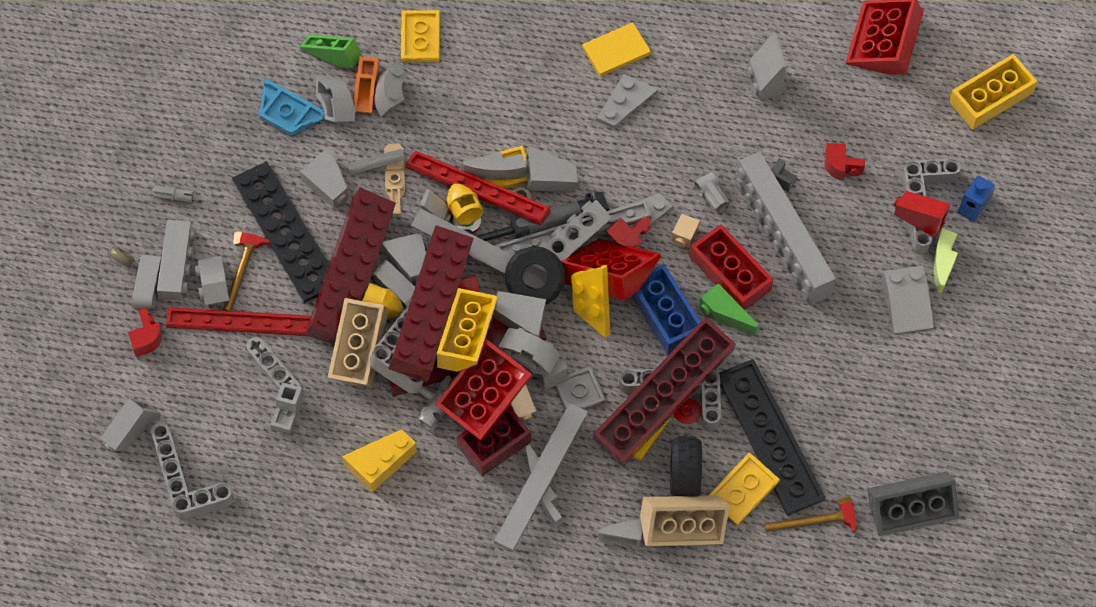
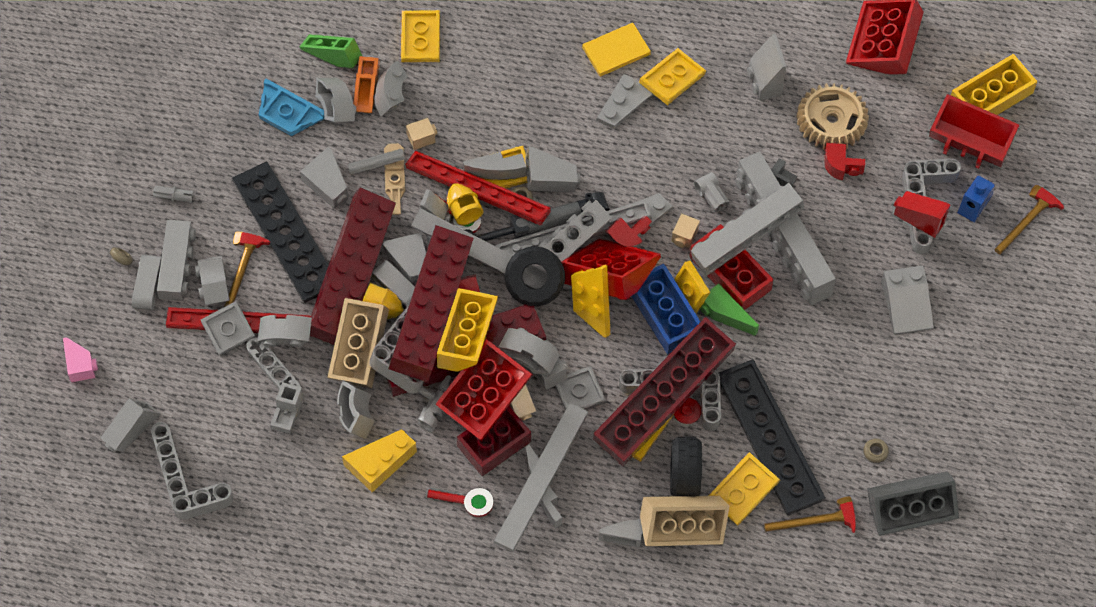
(79, 362): none -> bright pink slope
(148, 337): red brick -> none
(227, 328): none -> light grey tile
(291, 331): none -> light grey brick
(354, 409): none -> light grey brick
(421, 133): none -> tan brick
(477, 501): none -> piece
(520, 312): light grey slope -> none
(672, 76): none -> yellow tile
(692, 285): none -> yellow tile
(747, 228): none -> light grey brick
(842, 107): none -> tan gear
(872, 457): none -> dark tan piece
(944, 258): yellowish green slope -> none
(973, 131): none -> red piece
(1045, 200): none -> pearl gold piece

